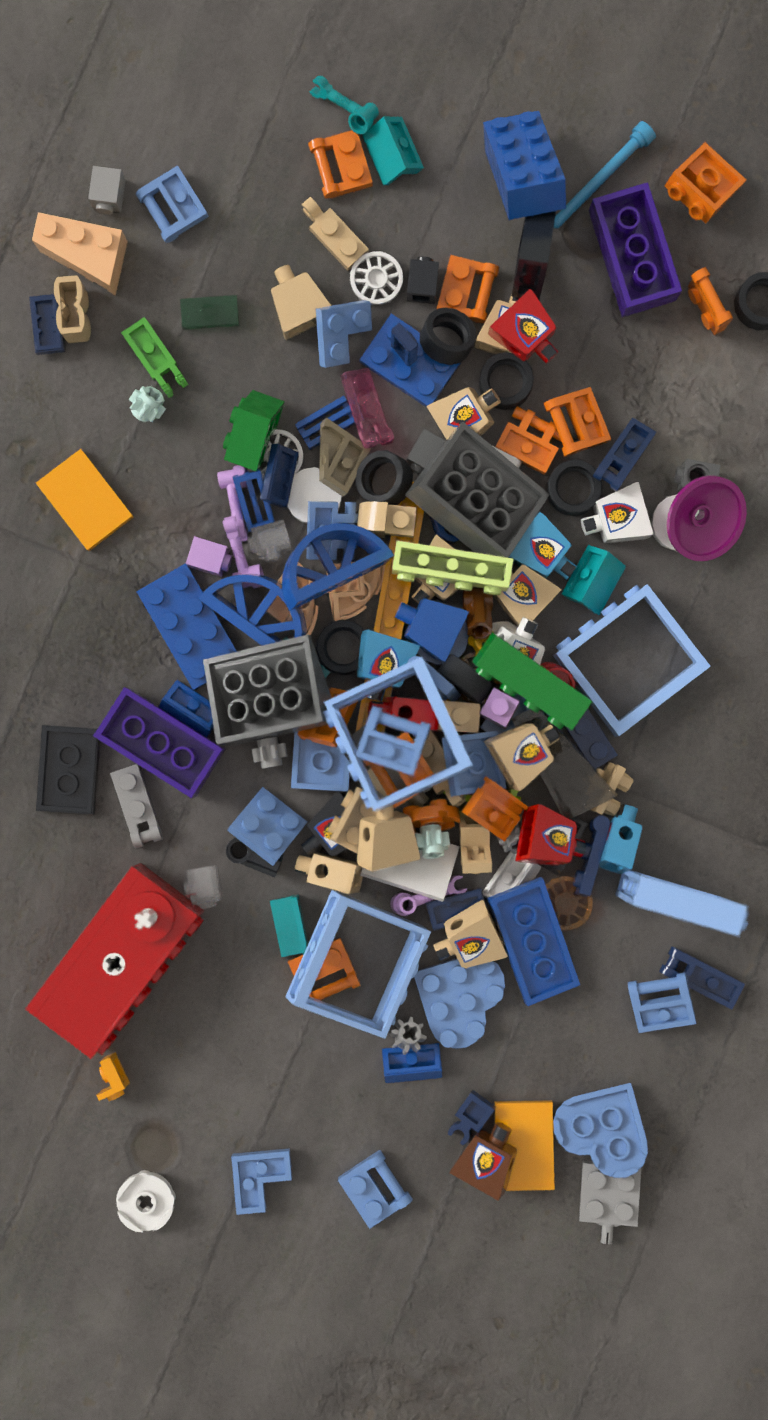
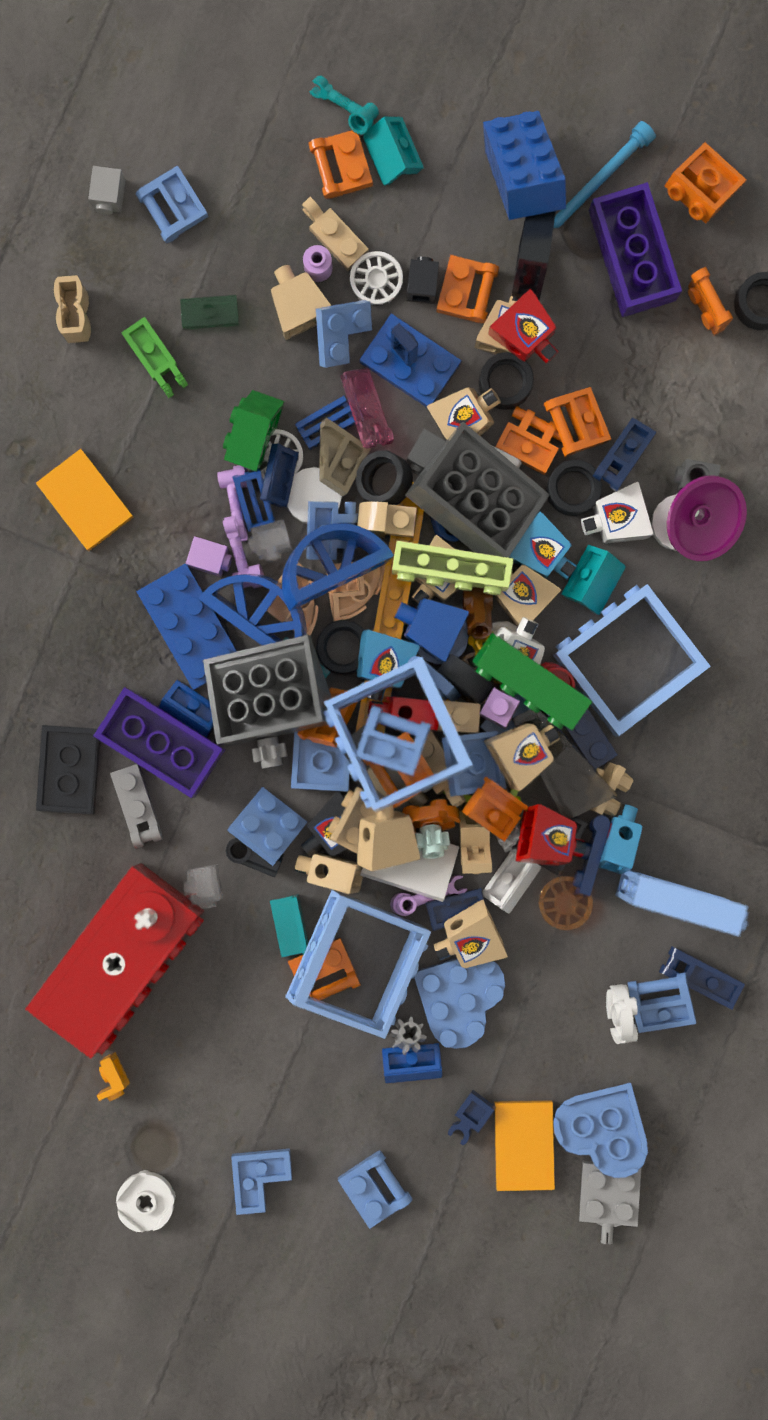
(45, 330): dark blue plate -> none
(82, 246): light nougat wedge -> none
(147, 404): light aqua gear -> none
(318, 271): none -> lavender brick
(455, 321): black tyre -> none
(487, 1161): reddish brown torso -> none
(533, 941): blue plate -> none
(621, 1011): none -> white plate

